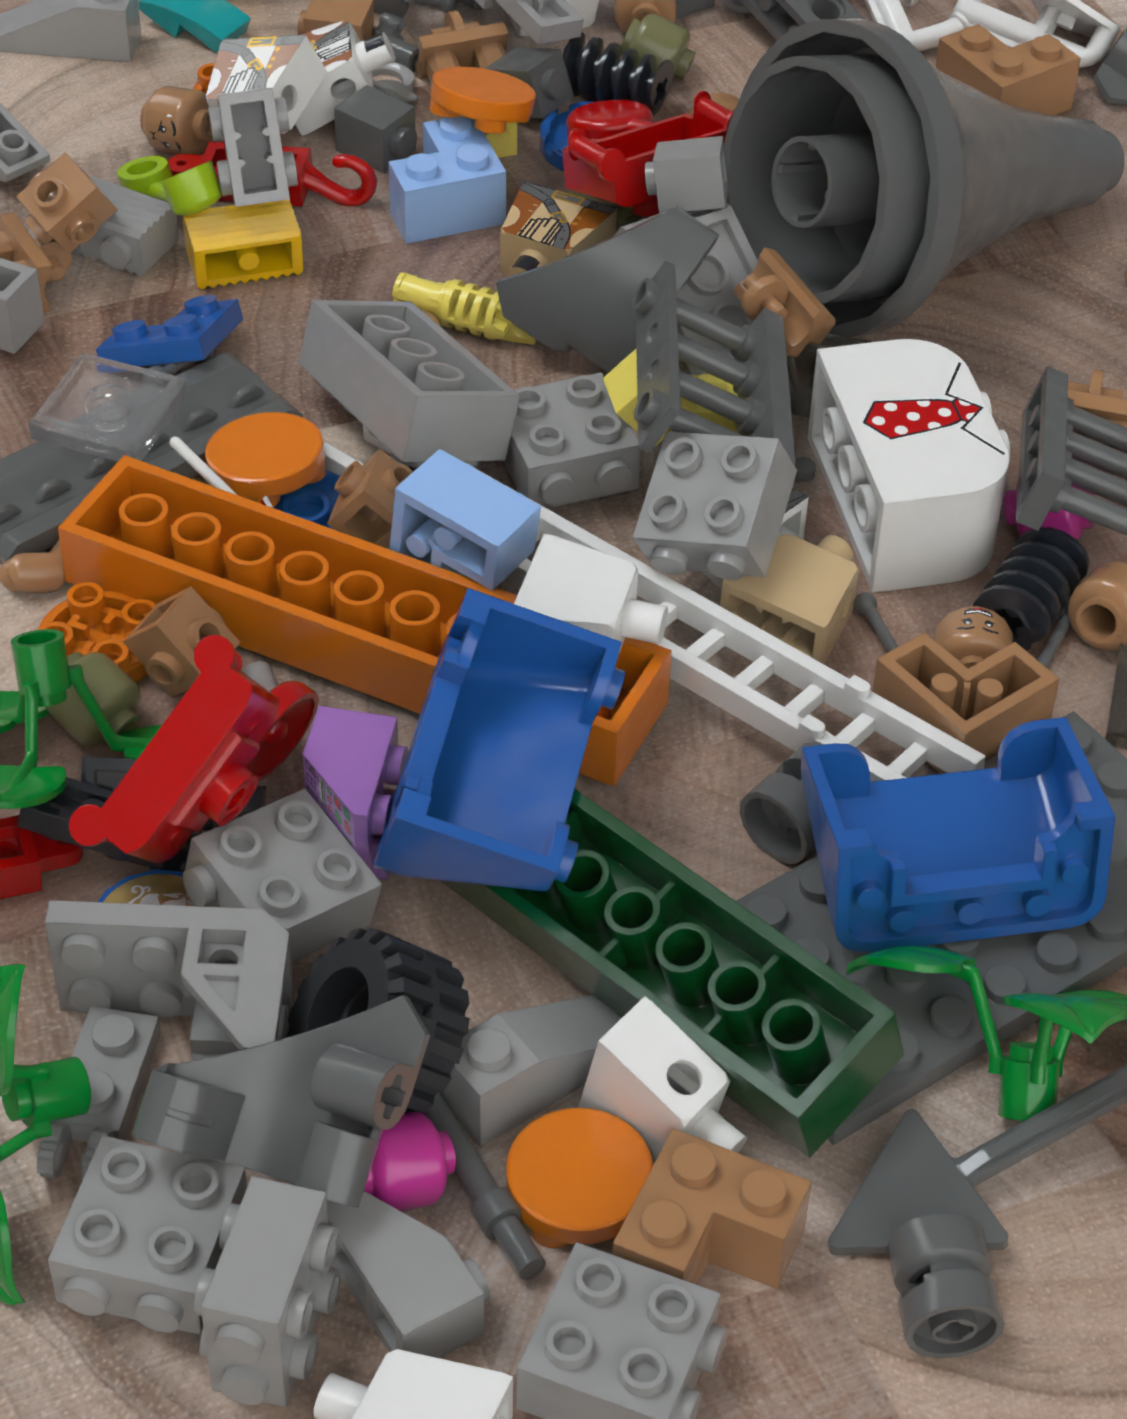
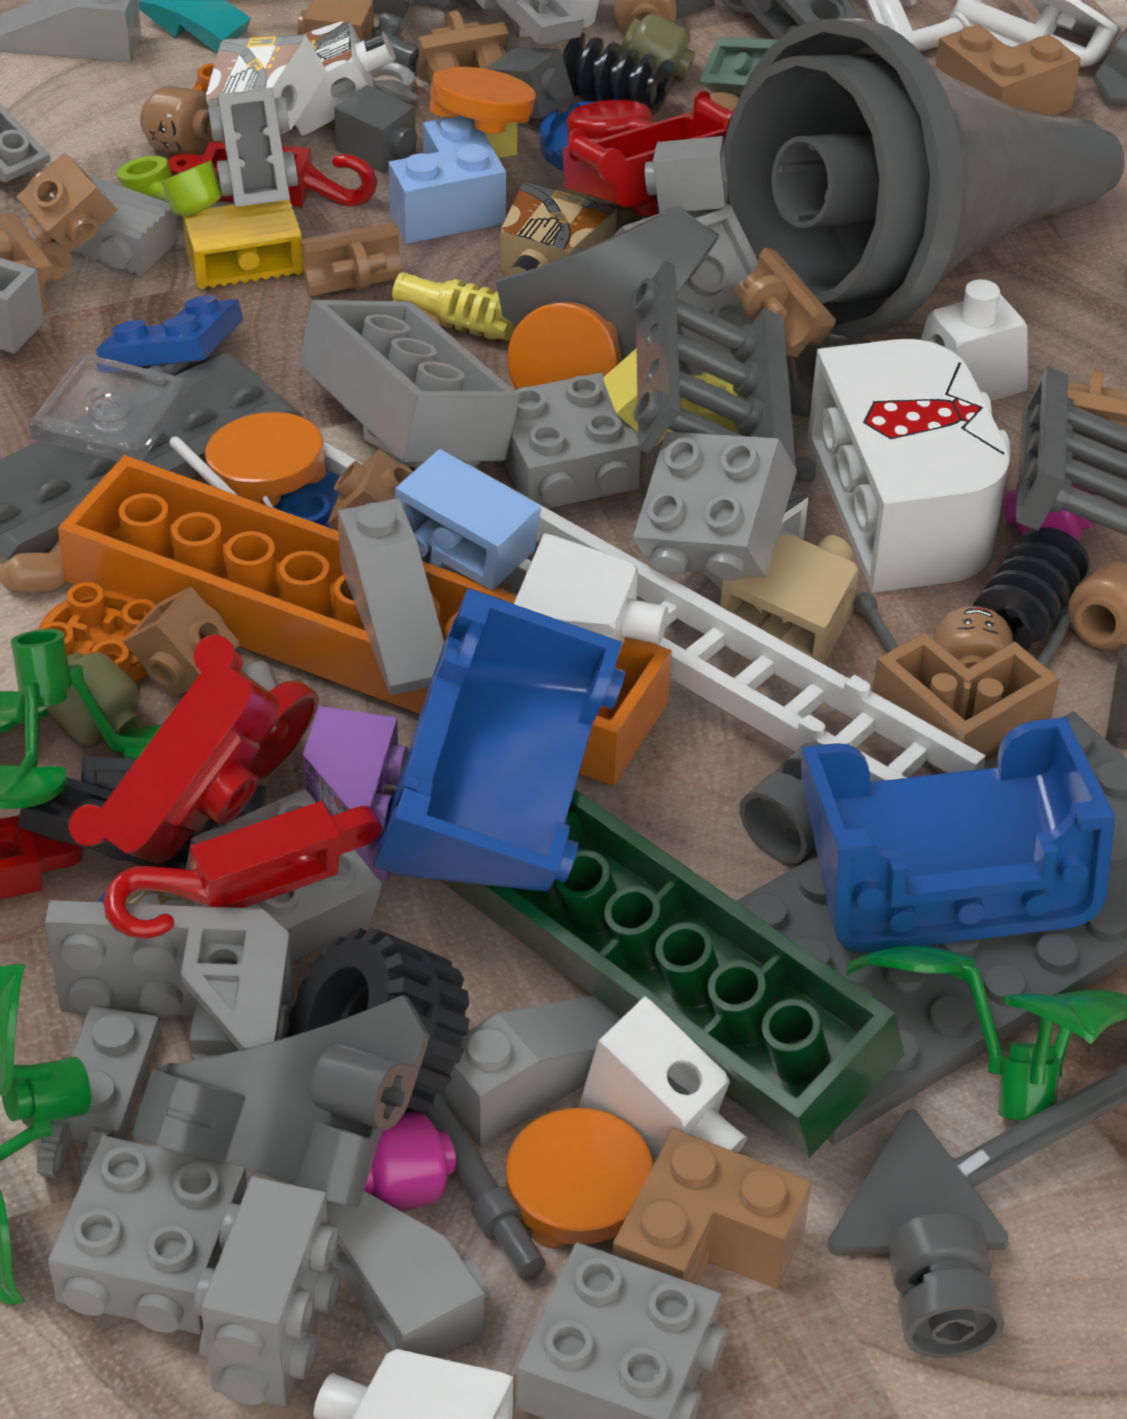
(247, 864): none -> red piece
(351, 259): none -> medium nougat hips
(391, 592): none -> light grey slope
(561, 344): none -> orange tile
(733, 62): none -> sand green panel
(986, 337): none -> white torso

